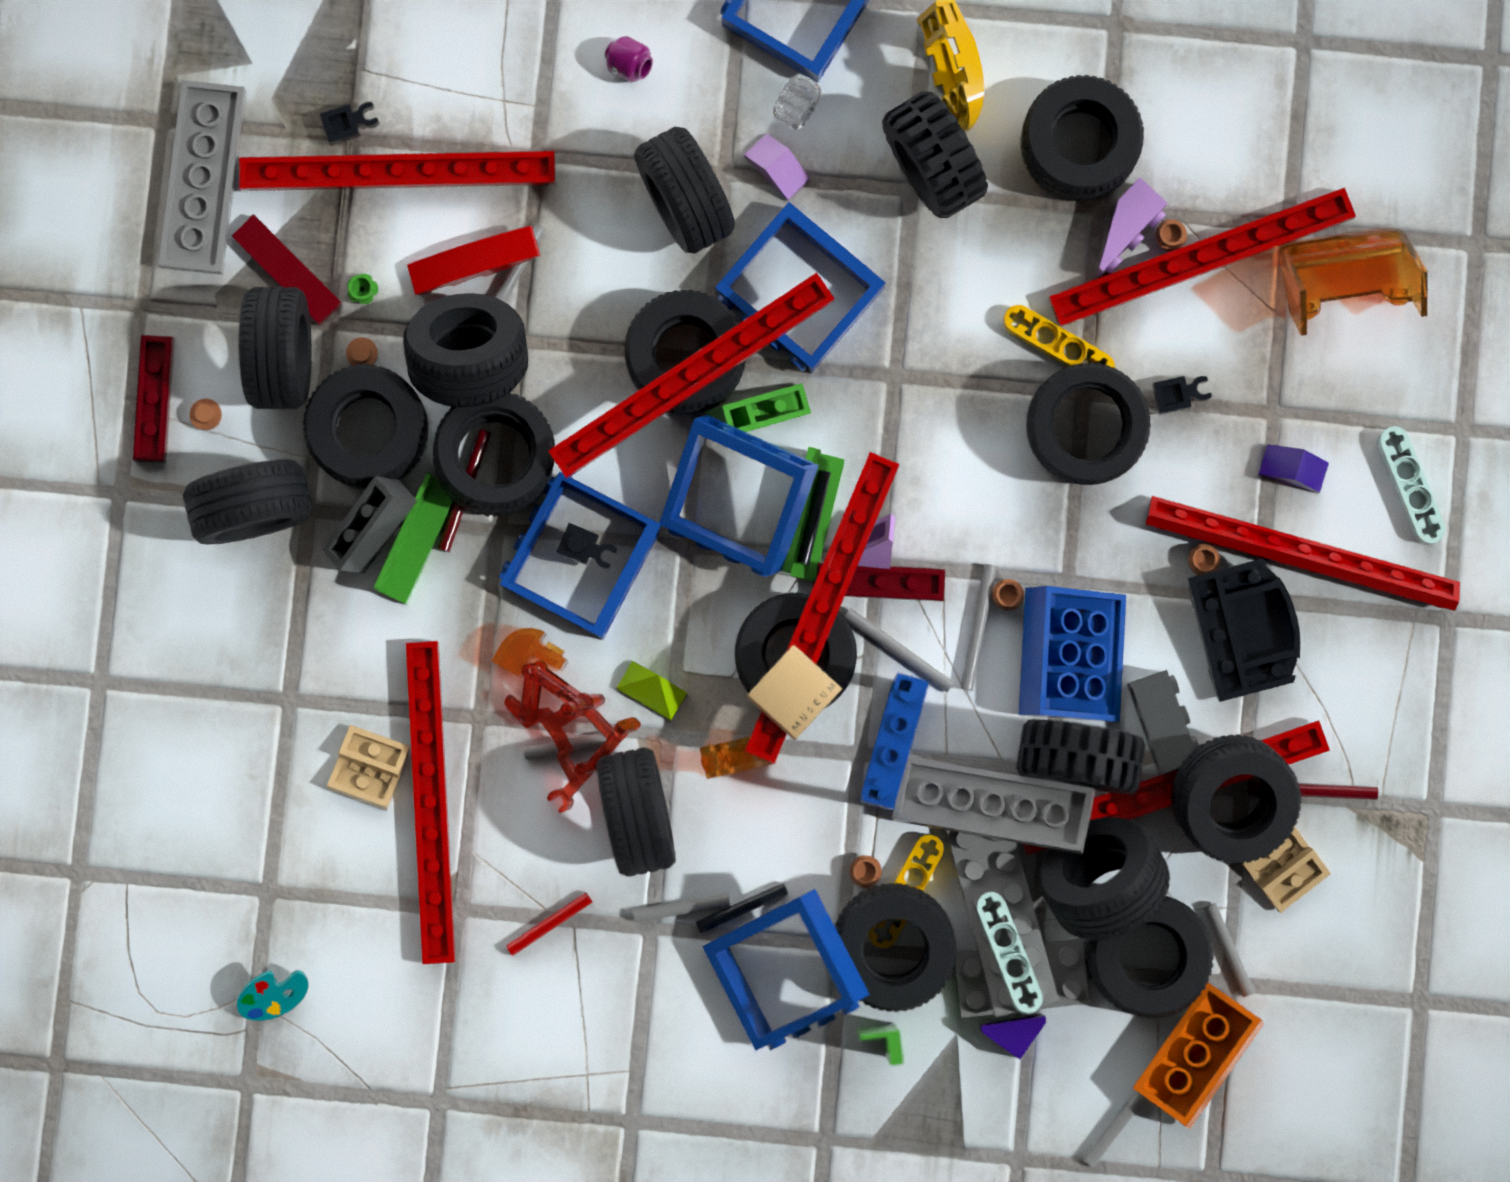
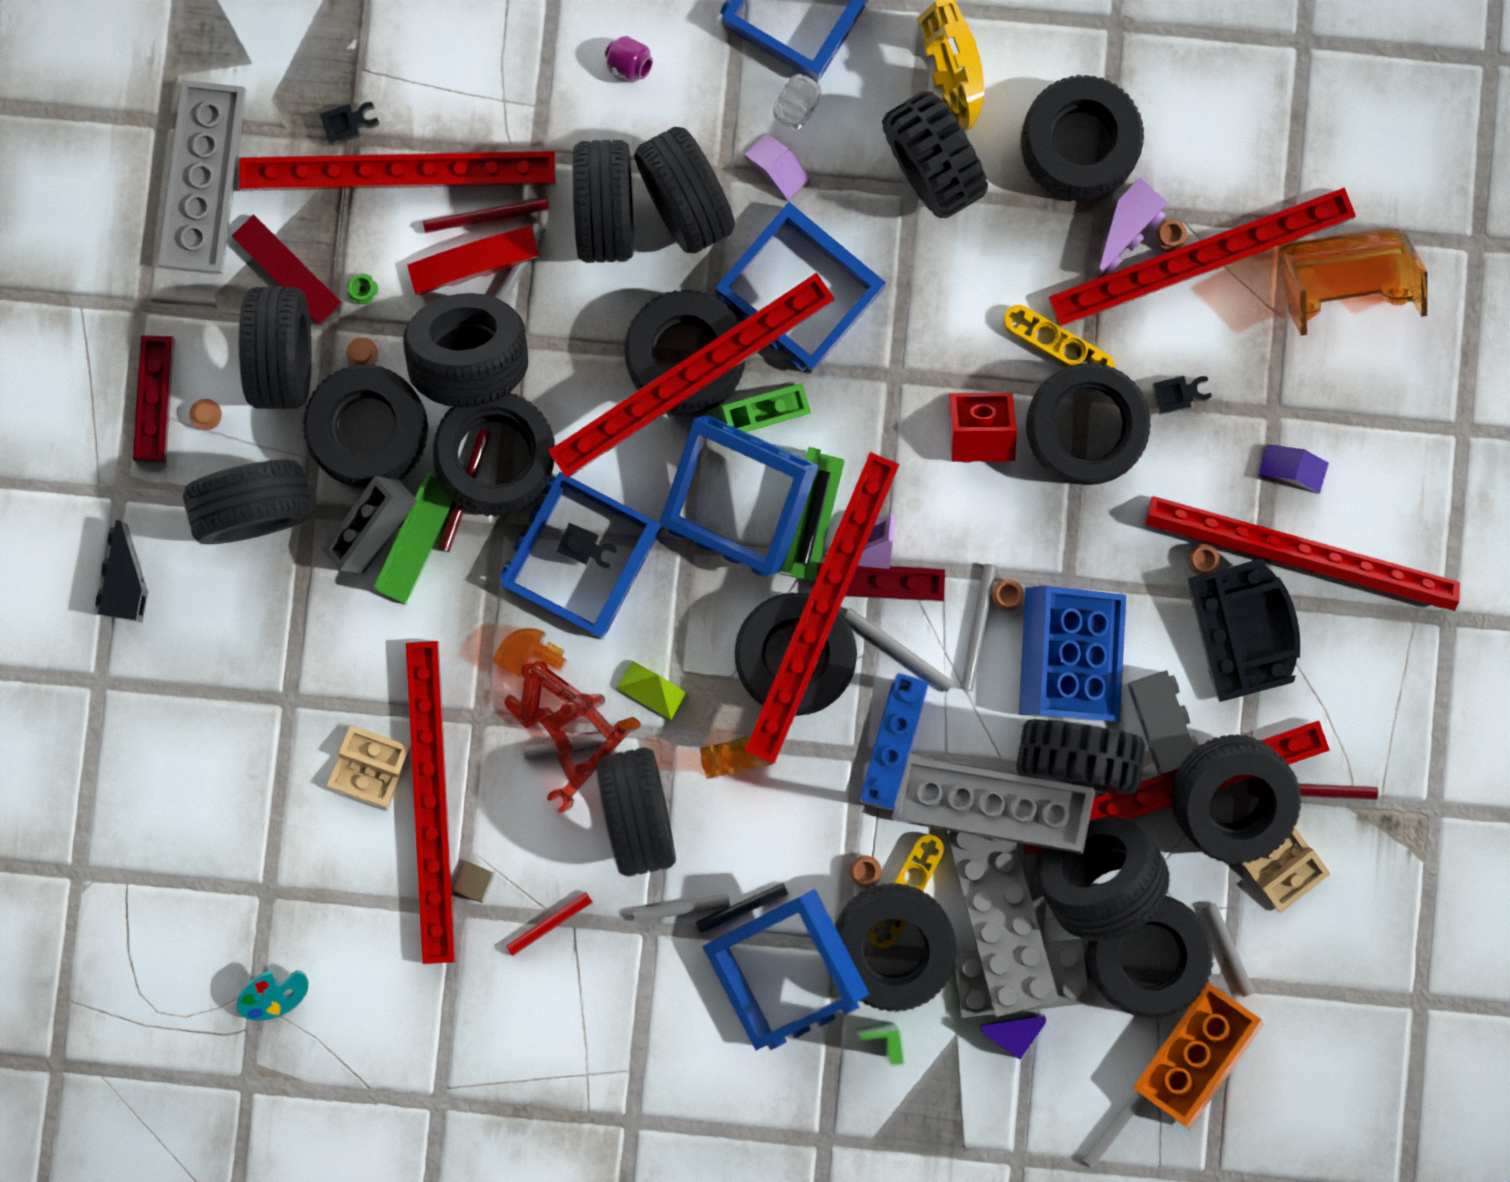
(124, 585): none -> black slope
(474, 881): none -> dark tan slope
(485, 215): none -> dark red bar
(603, 201): none -> black tyre
(794, 692): tan slope -> none
(982, 427): none -> red slope
(1005, 954): light aqua beam -> none
(1416, 484): light aqua beam -> none

